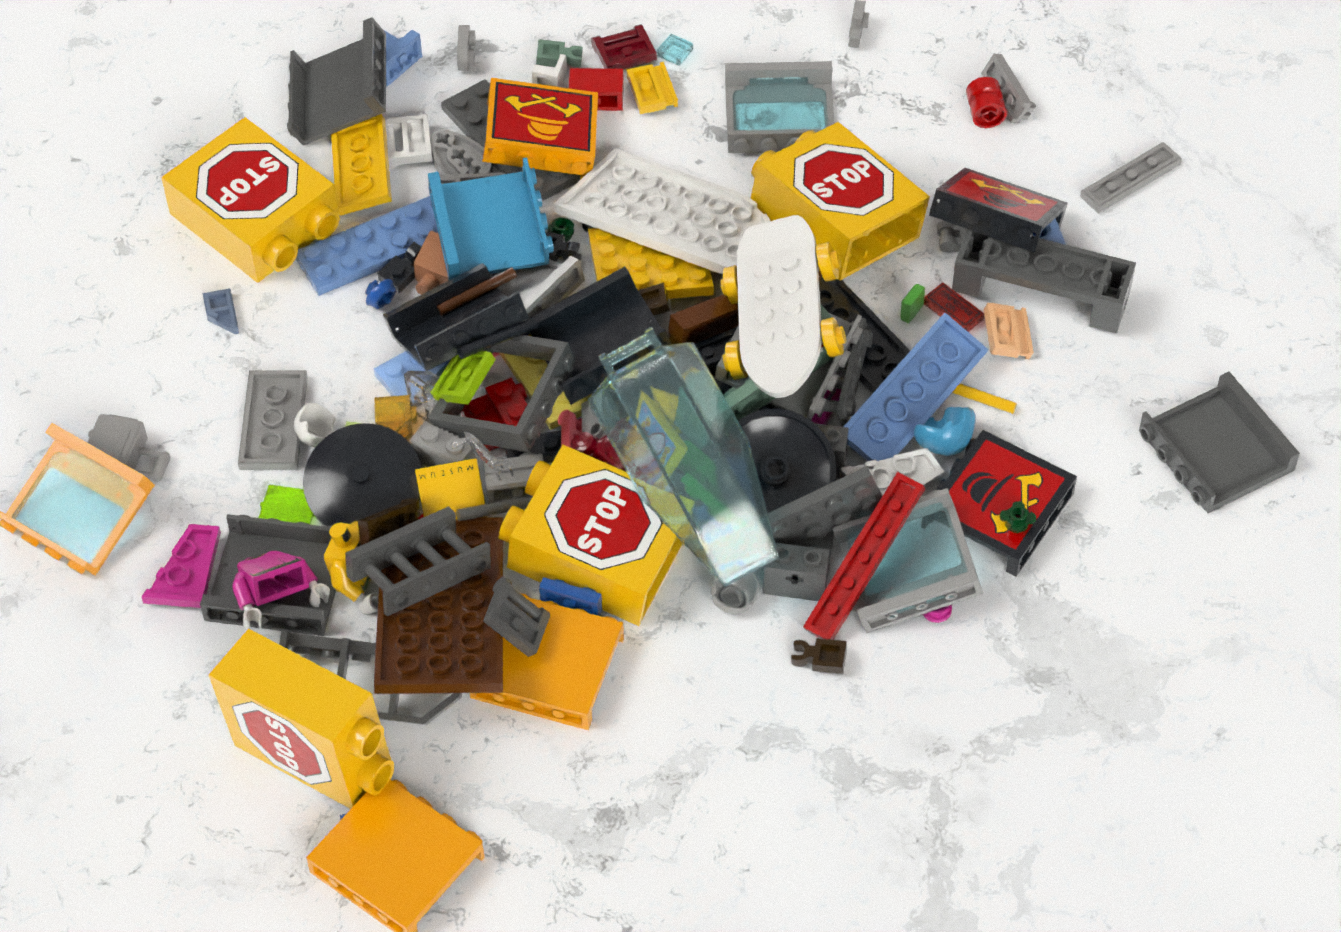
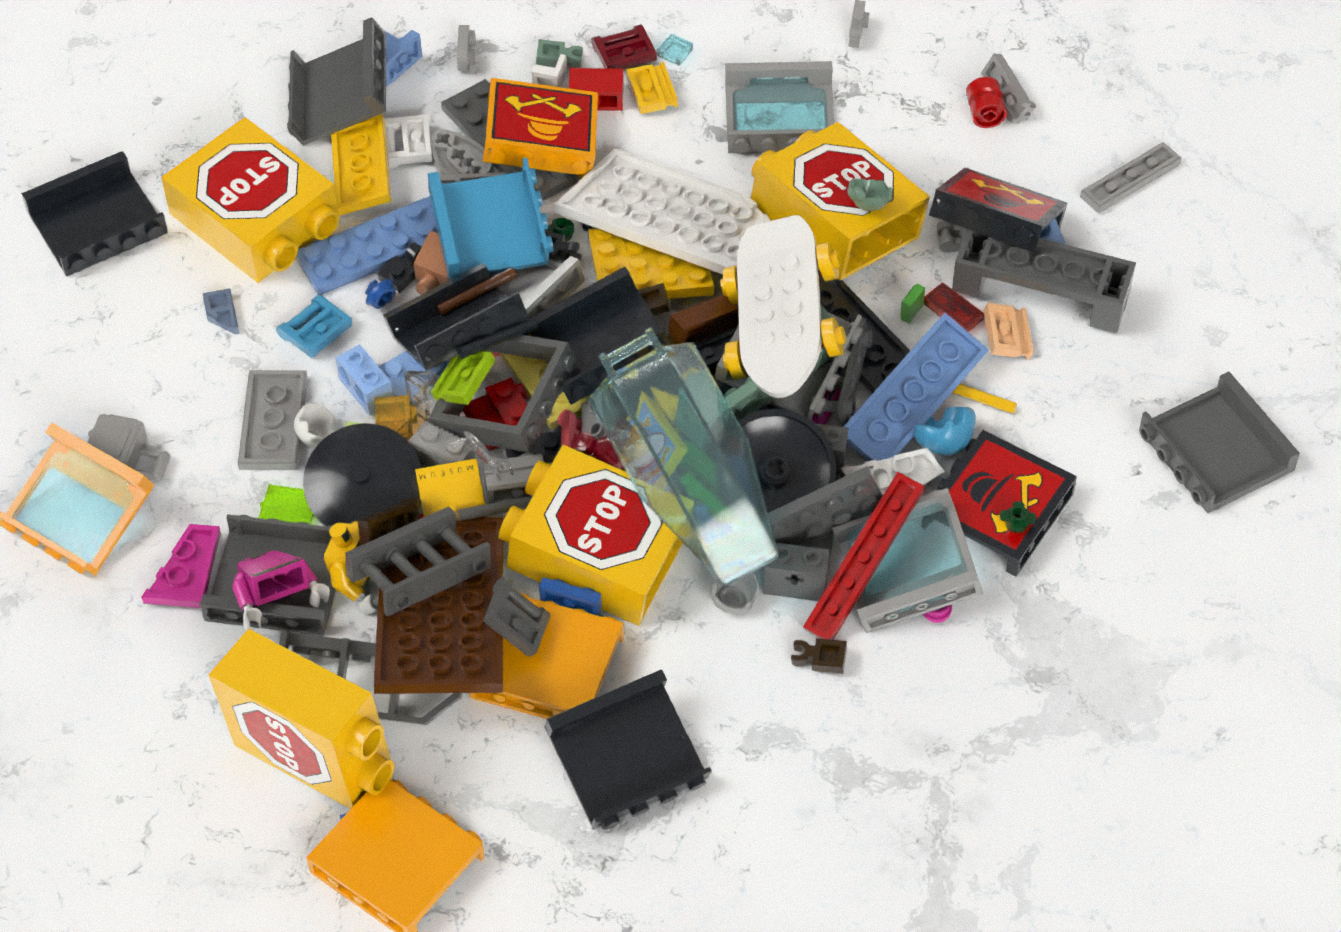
(93, 214): none -> black panel
(318, 331): none -> dark azure plate
(362, 377): none -> light blue brick
(626, 751): none -> black panel
(869, 194): none -> sand green hair

